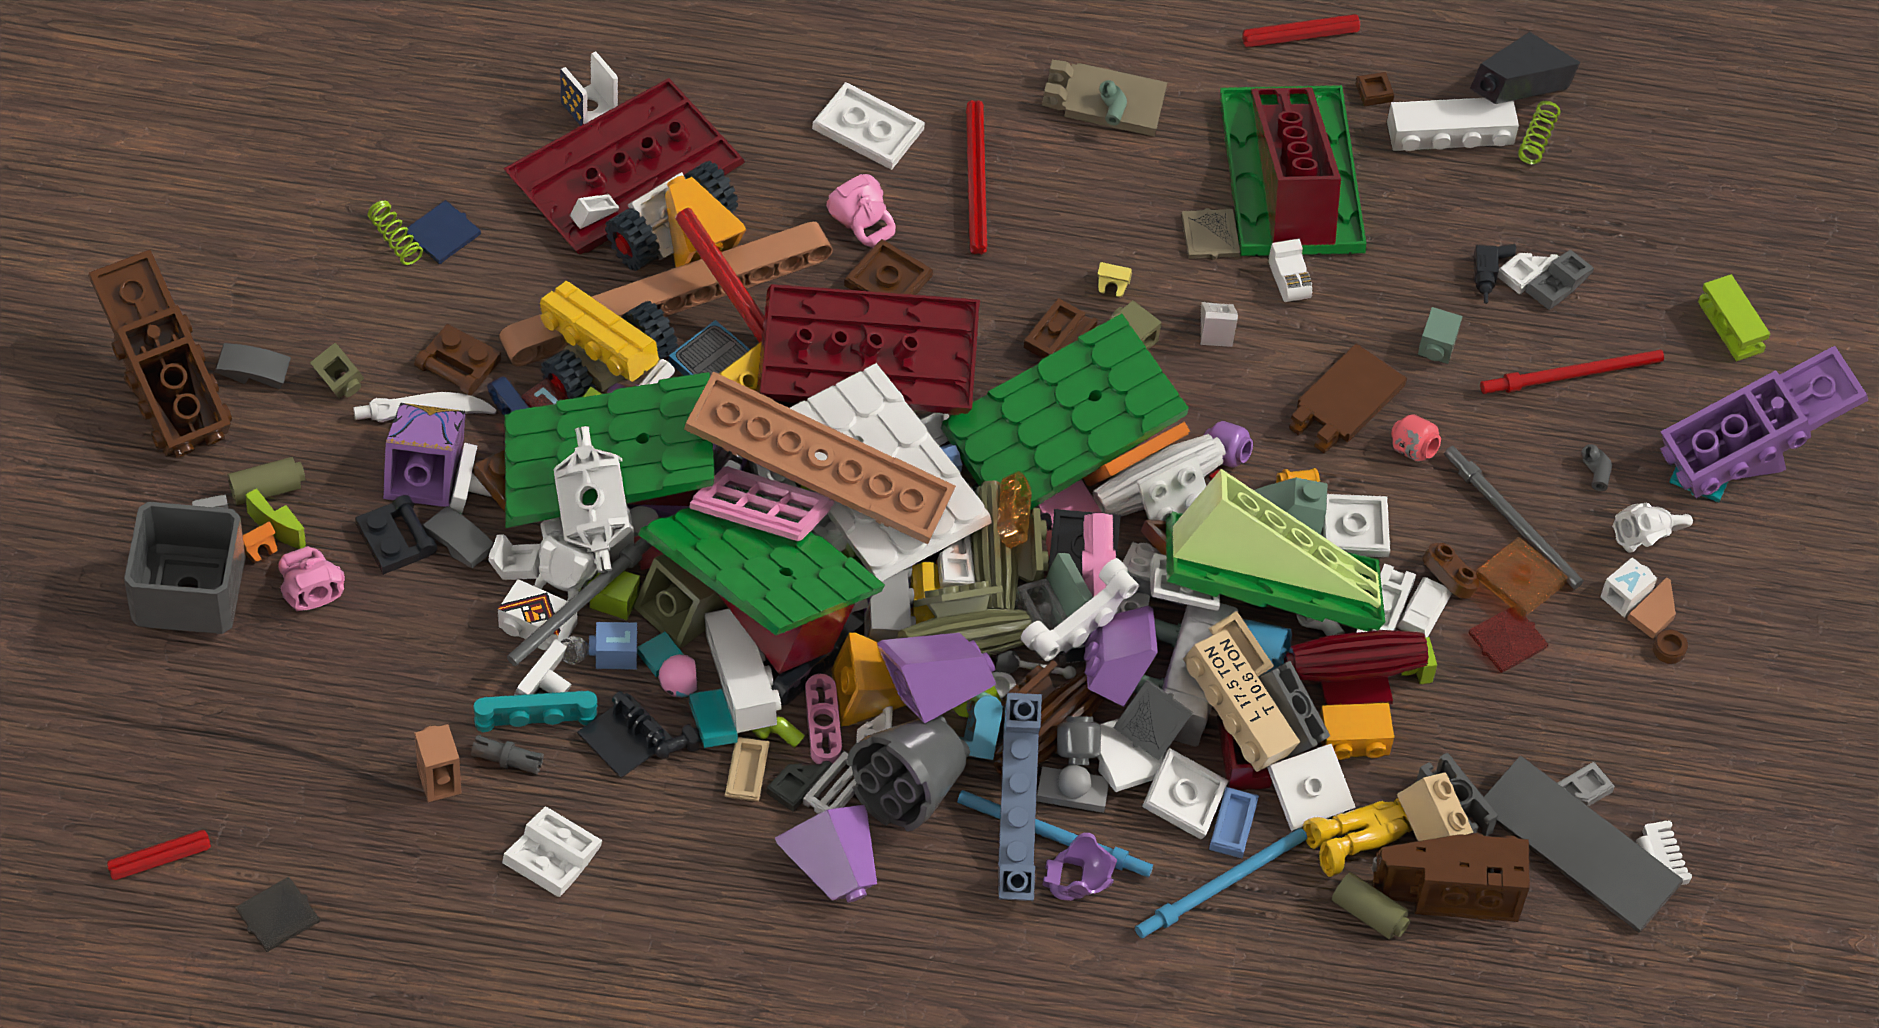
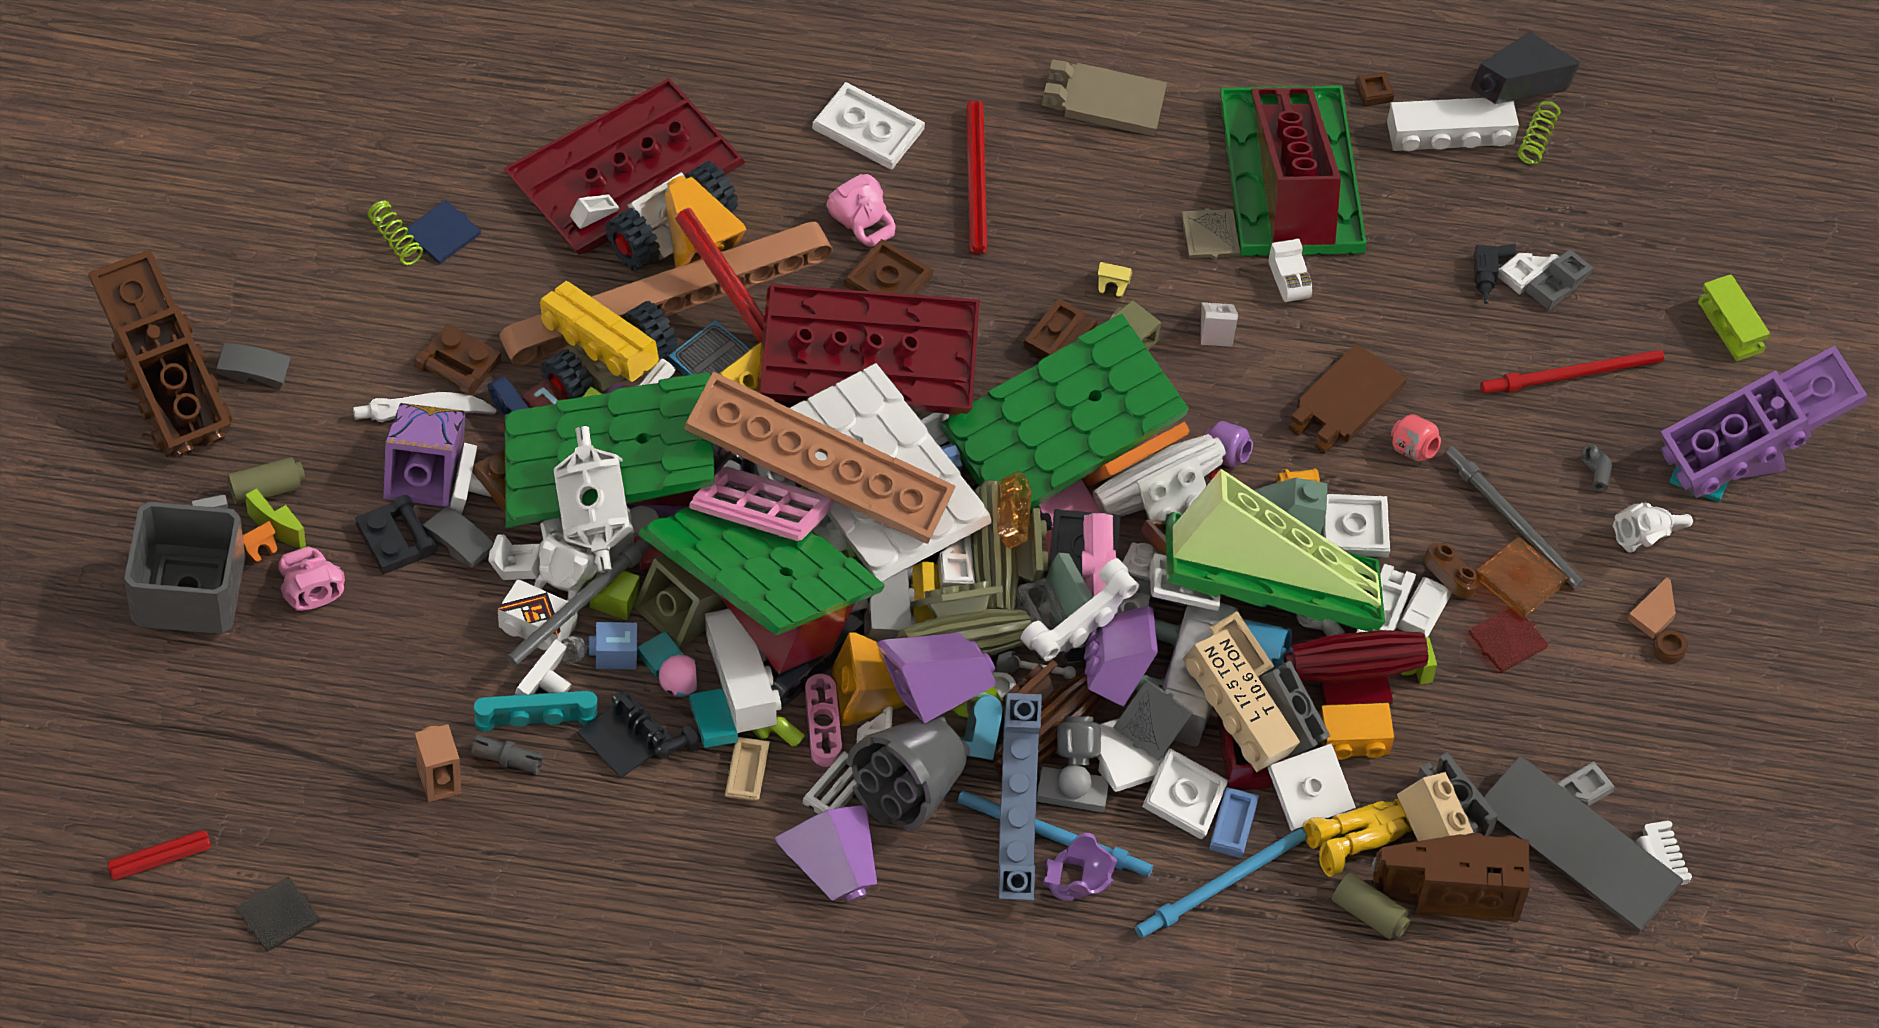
(331, 364): olive brick -> none
(552, 851): white slope -> none
(601, 90): white piece -> none
(795, 782): pearl dark grey tile -> none
(1115, 100): sand green arm -> none
(1301, 30): red axle -> none
(1440, 335): sand green brick -> none
(1628, 587): white brick -> none

